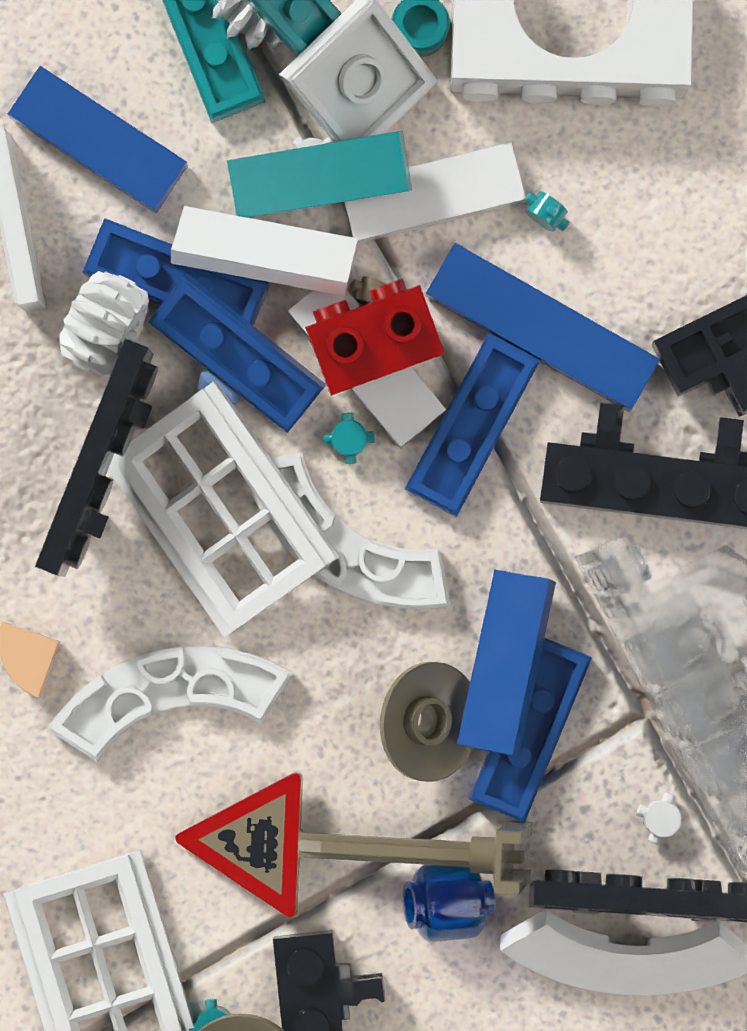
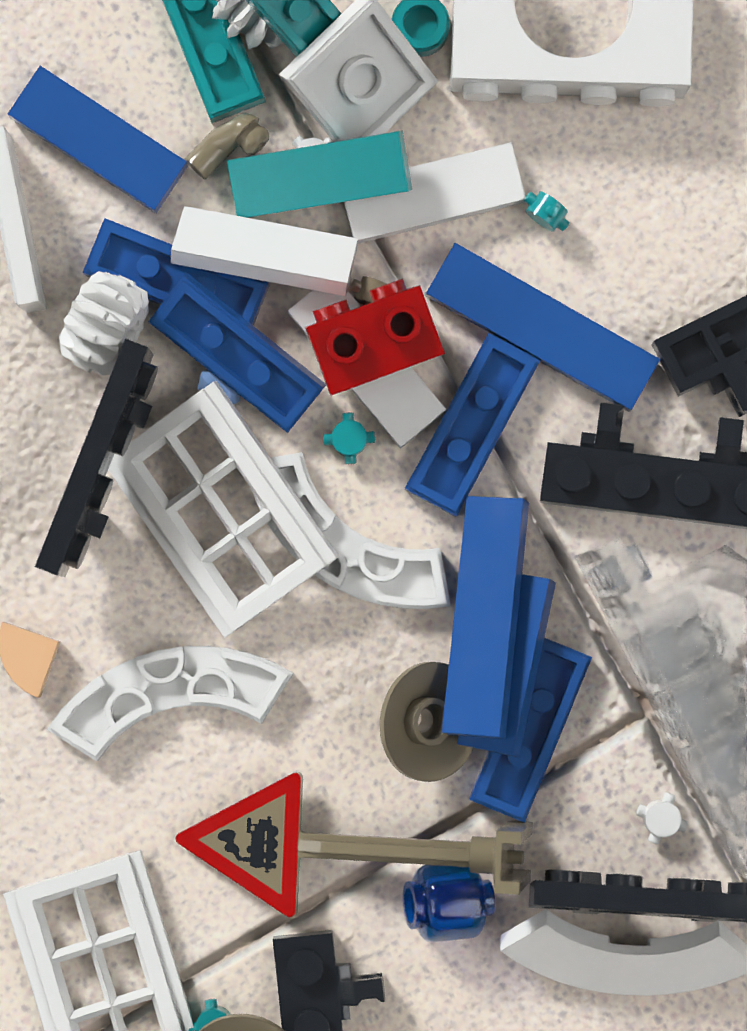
(224, 139): none -> dark tan arm
(485, 617): none -> blue tile

